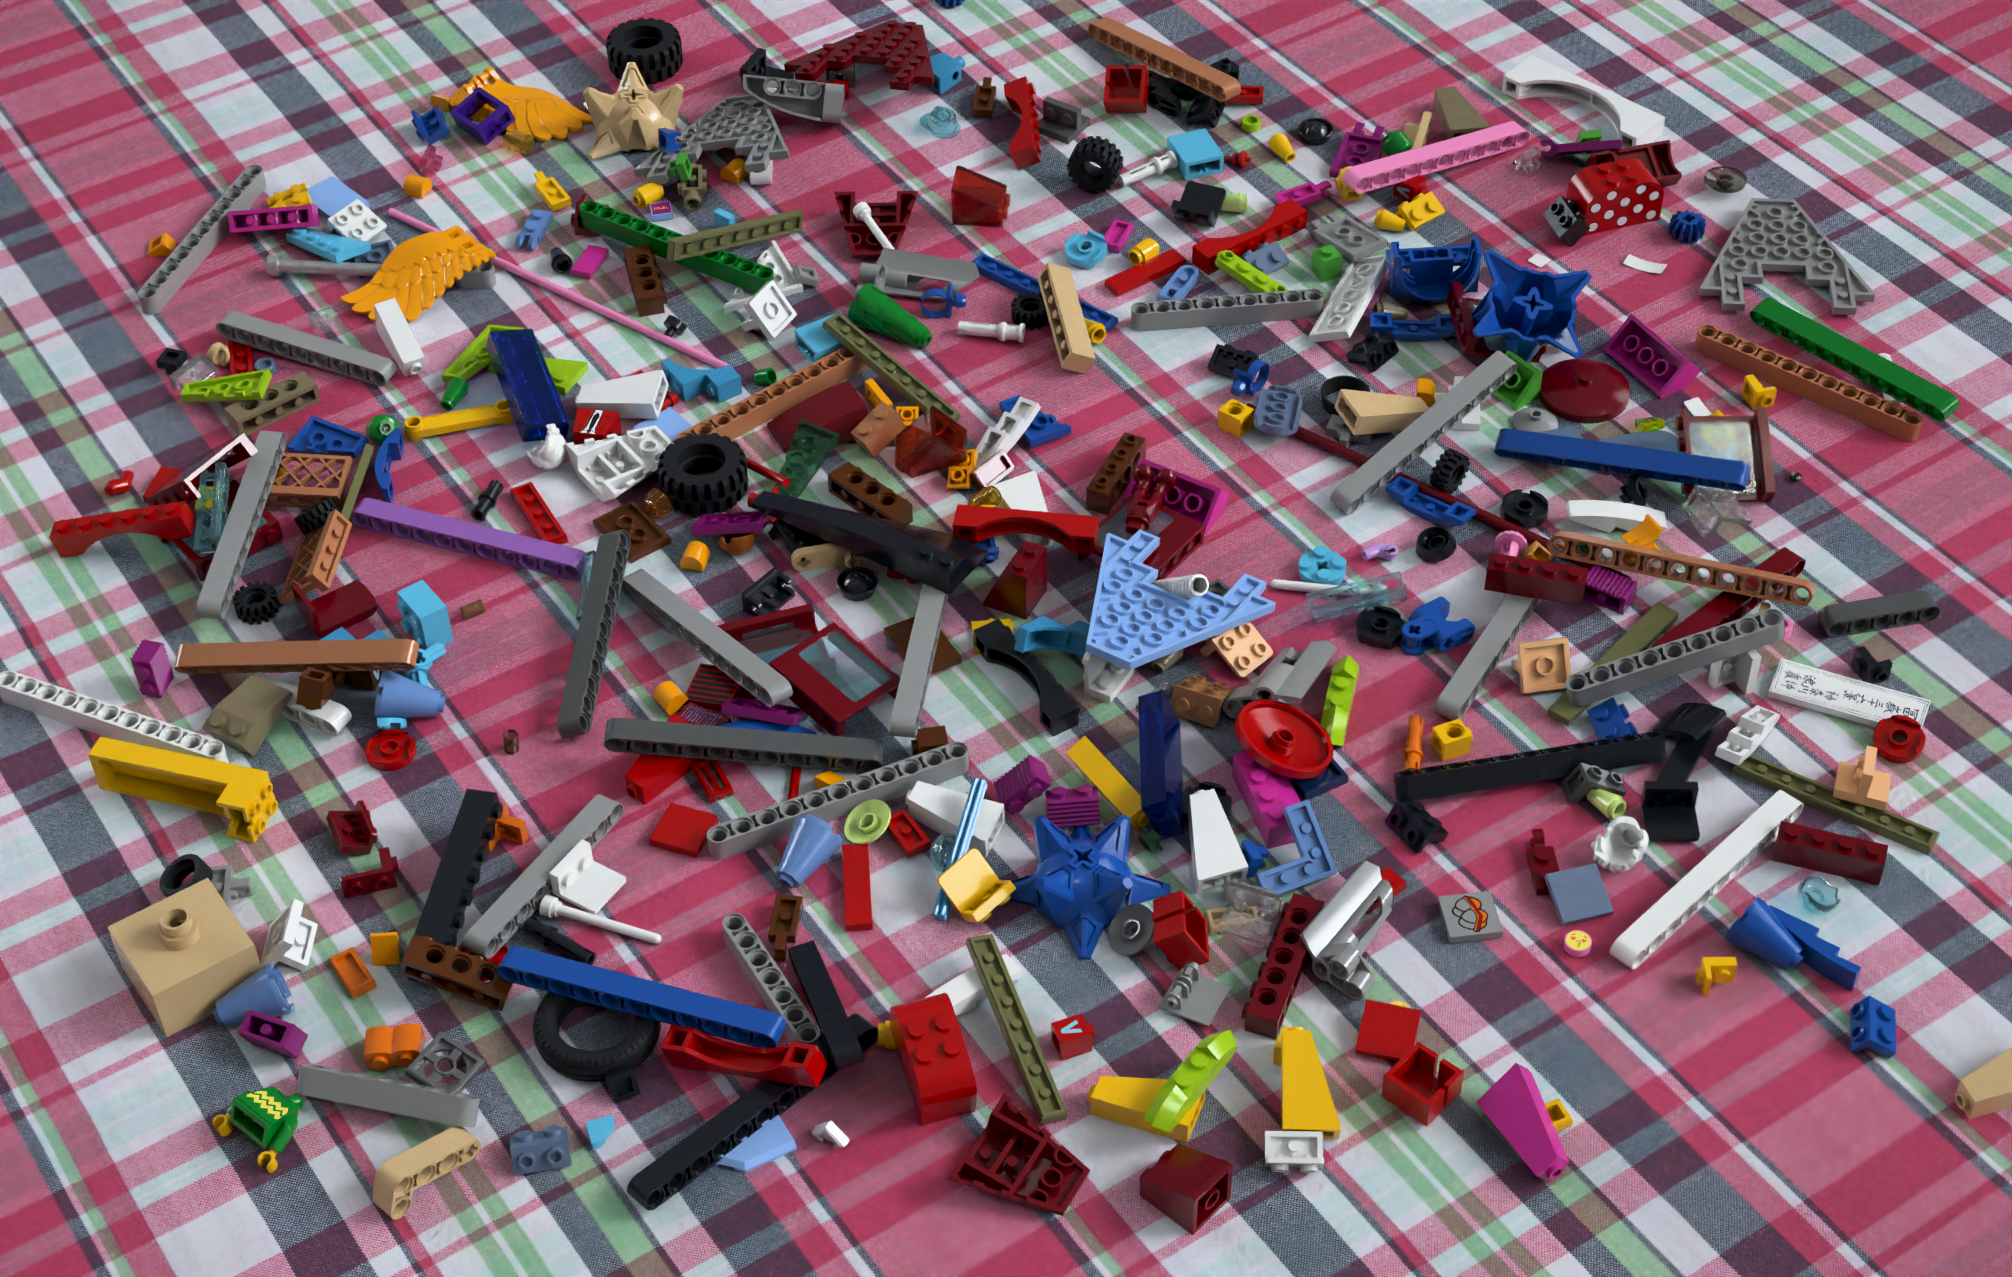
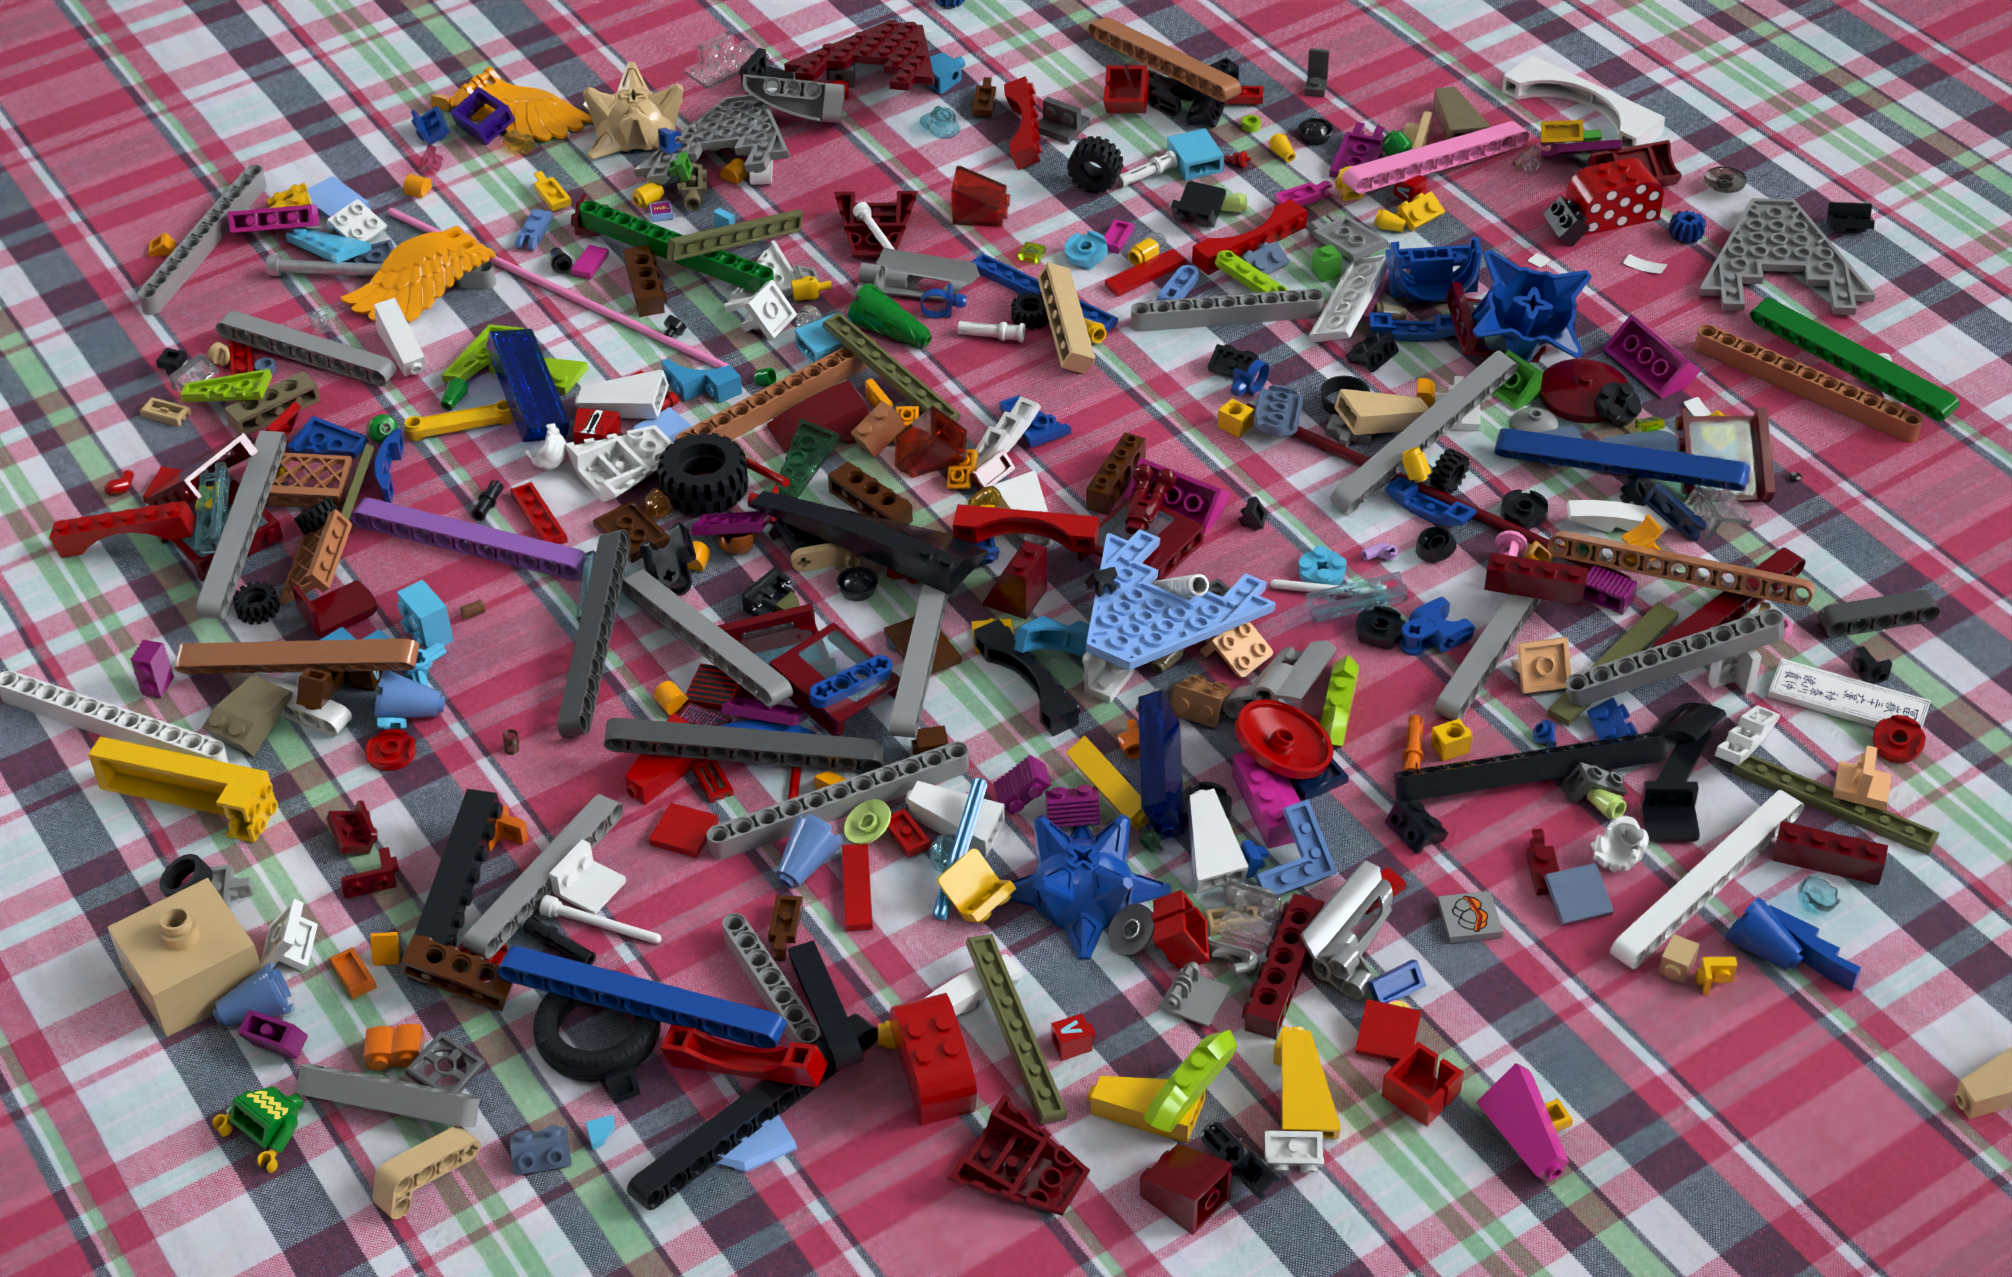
(164, 414): none -> tan tile
(287, 420): none -> red tile
(648, 43): black tyre -> none
(671, 562): none -> black piece
(720, 60): none -> clear bracket
(787, 602): none -> olive tile
(807, 315): none -> clear cone
(808, 288): none -> yellow piece
(832, 1133): white tile -> none
(853, 684): none -> blue beam
(1032, 252): none -> clear neon green tile
(1101, 579): none -> black tile
(1130, 740): none -> orange piece
(1159, 238): none -> clear piece
(1244, 959): none -> light grey piece
(1245, 1161): none -> black piece
(1253, 514): none -> black tile
(1317, 72): none -> dark grey bracket
(1397, 982): none -> tile
(1415, 464): none -> yellow brick
(1544, 733): none -> blue plate
(1561, 131): none -> yellow bracket
(1577, 943): tile -> none
(1623, 394): none -> black plate
(1675, 512): none -> dark blue hinge
(1678, 958): none -> tan brick
(1757, 395): yellow bracket -> none
(1850, 215): none -> black bracket
(1873, 1027): blue bracket -> none

